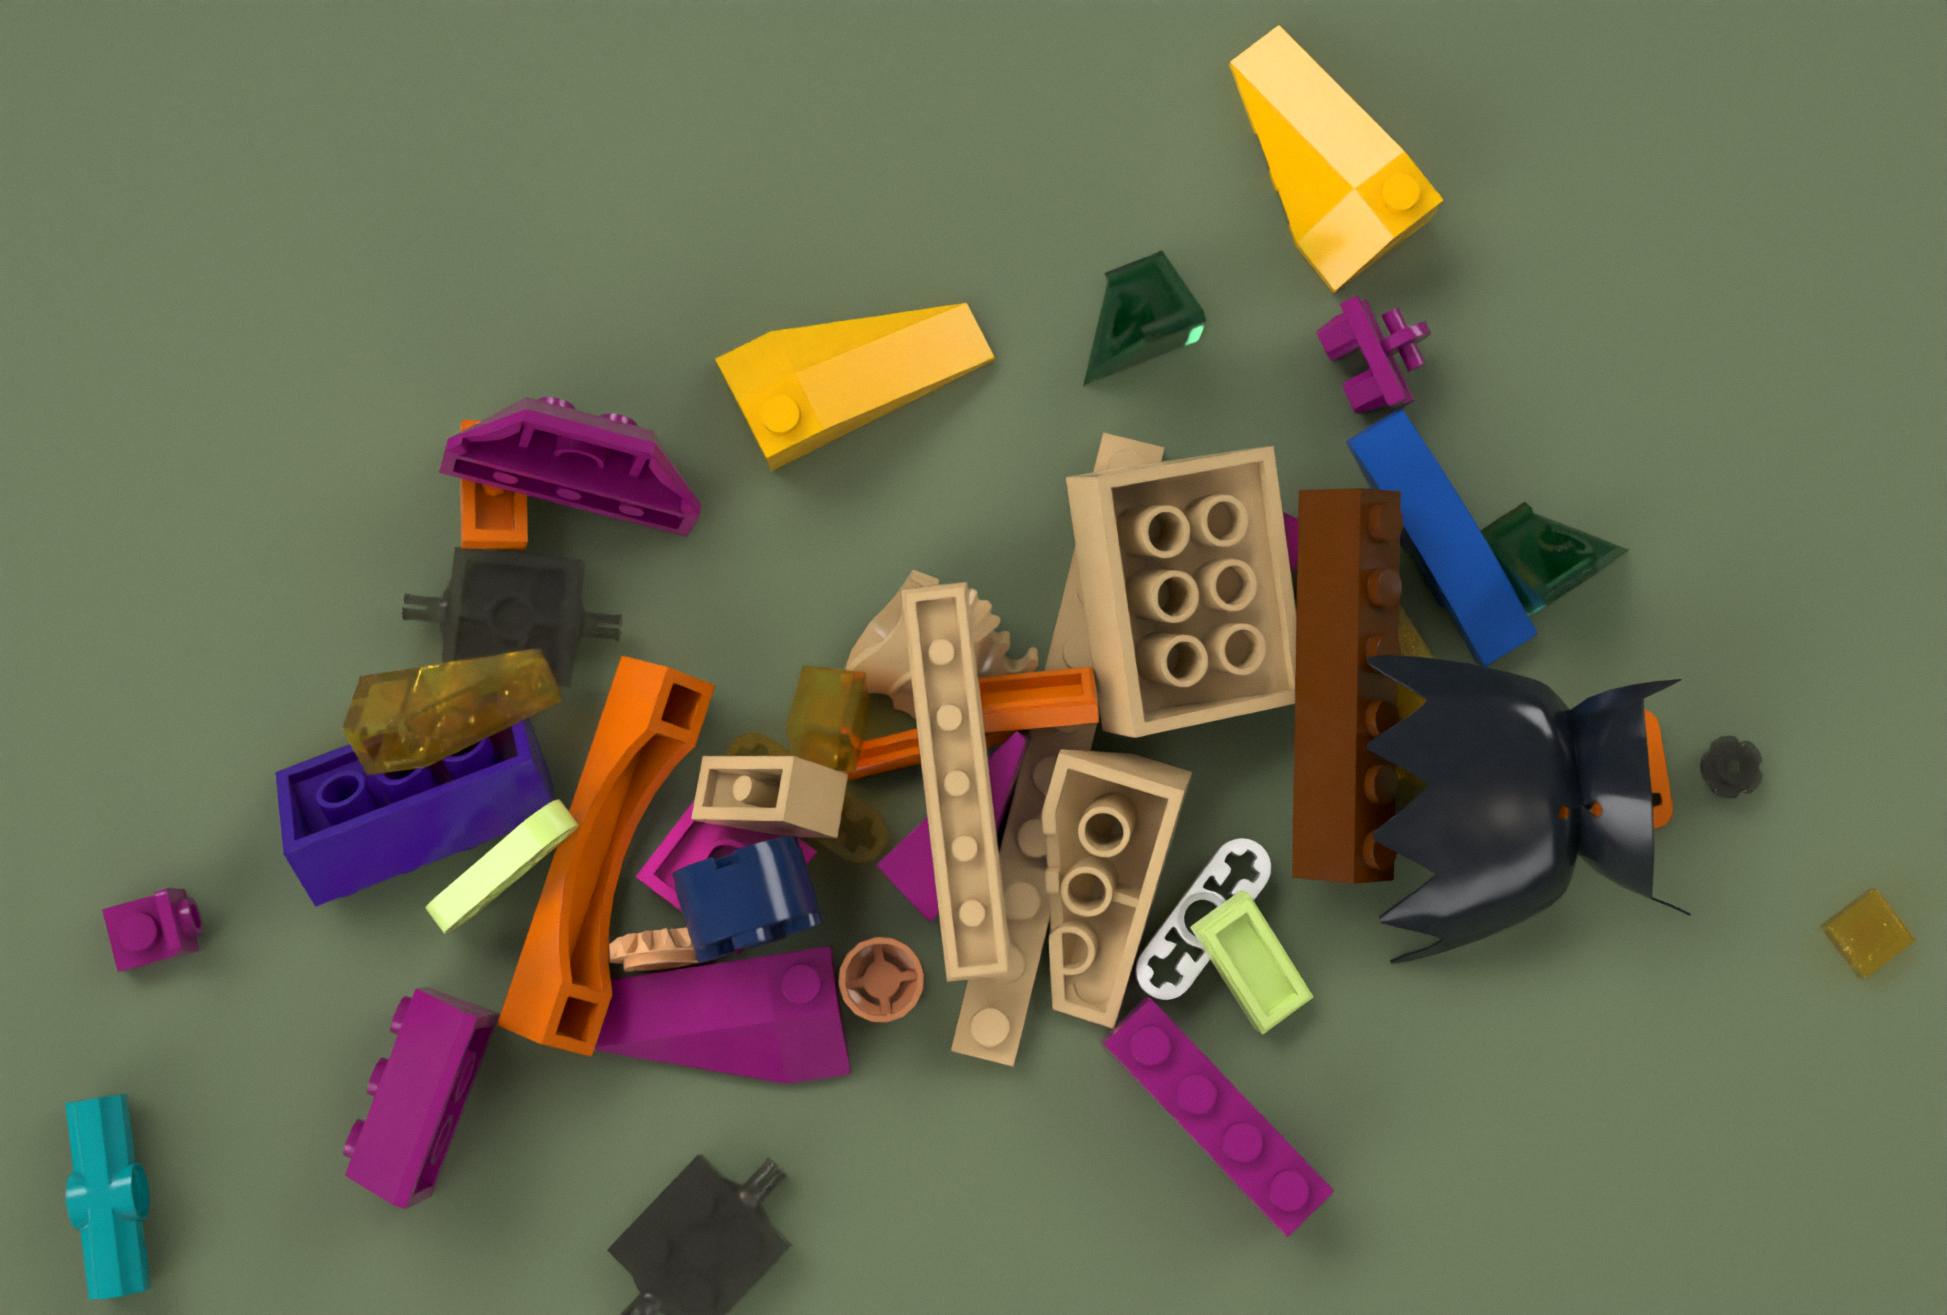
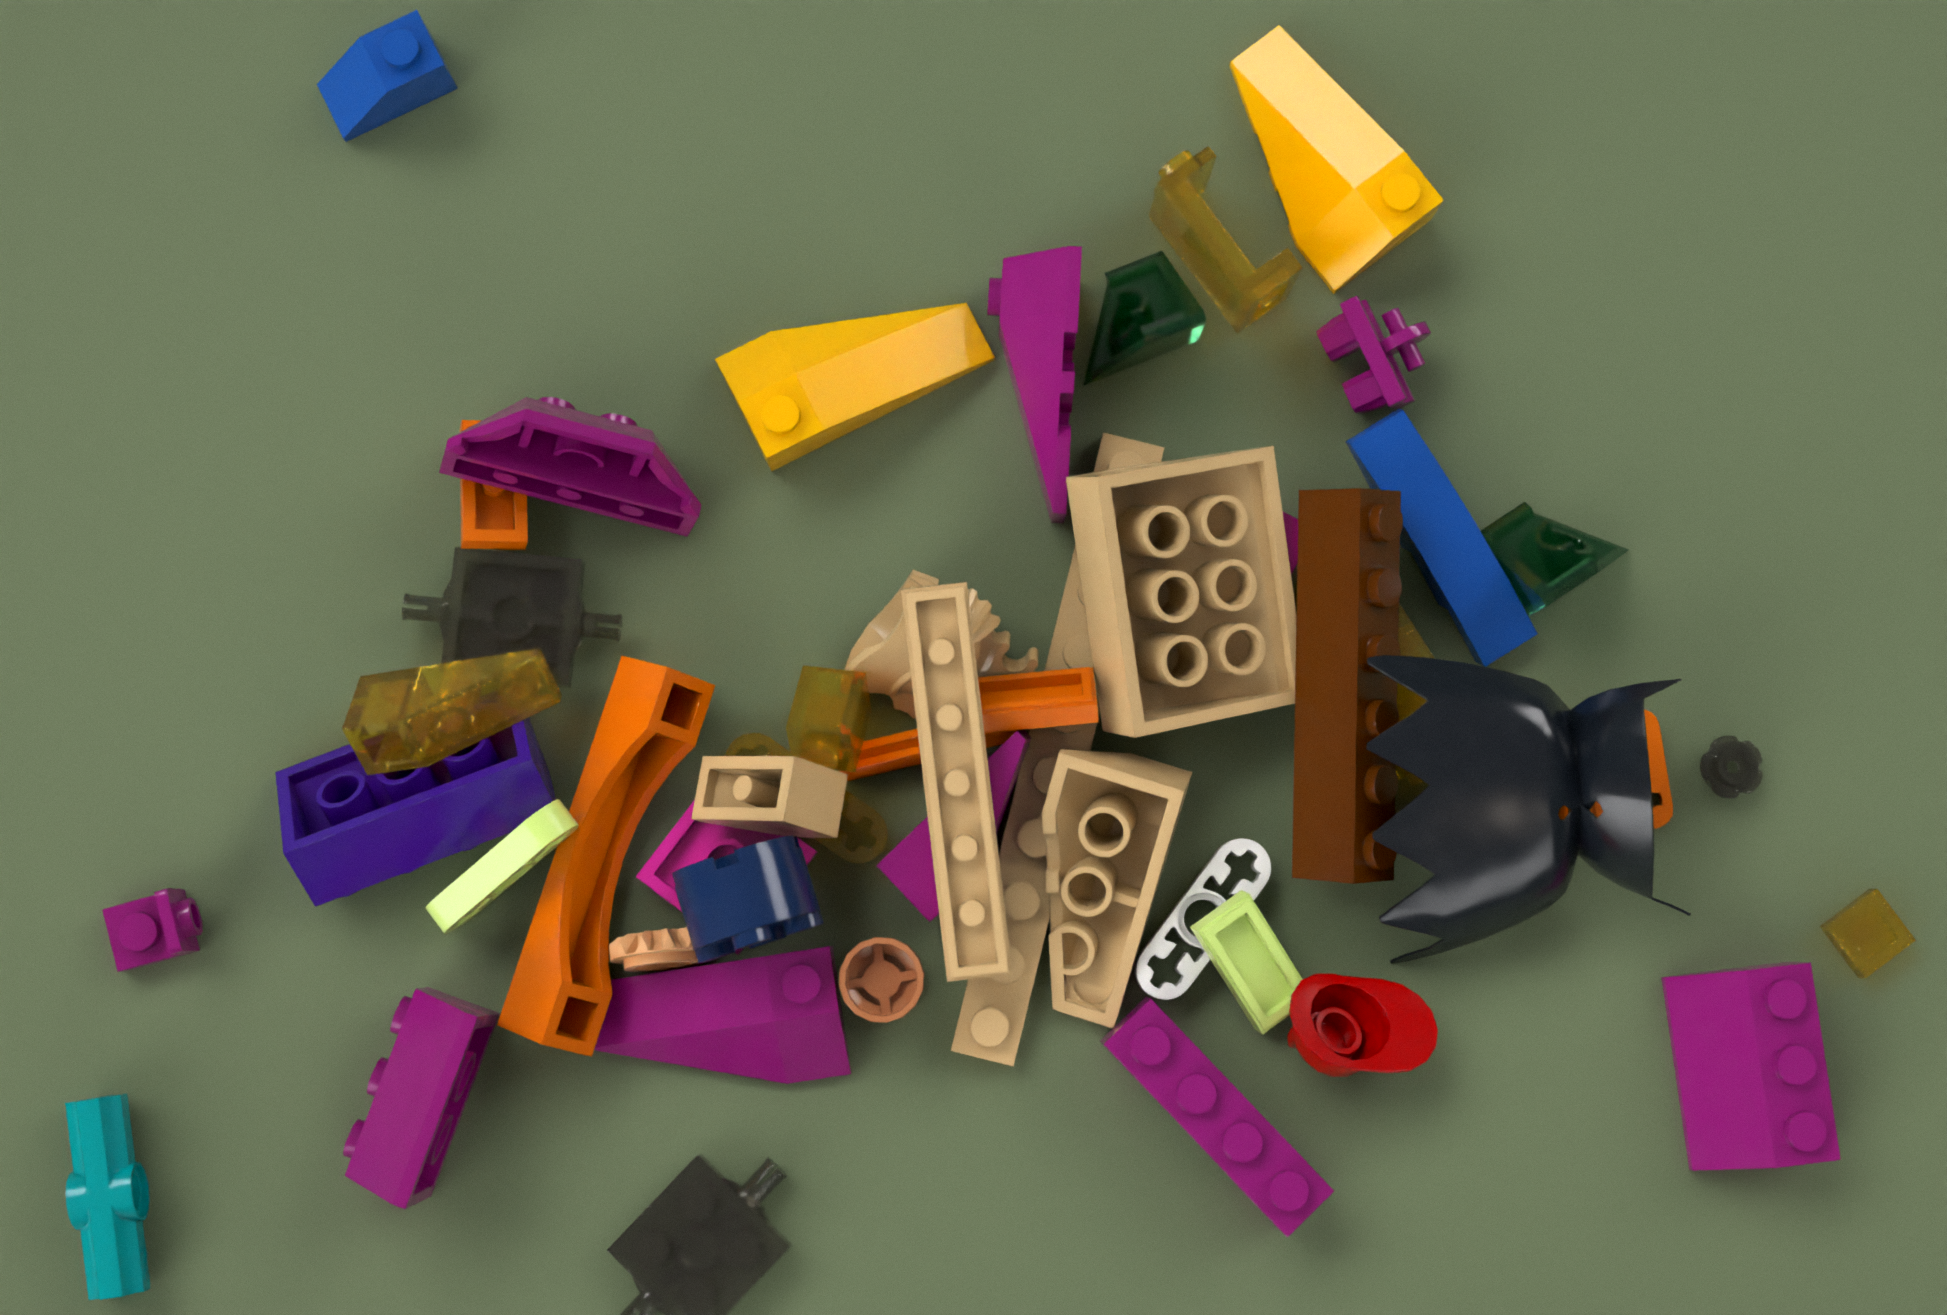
(385, 76): none -> blue slope
(1038, 339): none -> magenta wedge
(1208, 248): none -> clear yellow panel
(1360, 1025): none -> red piece
(1751, 1067): none -> magenta slope

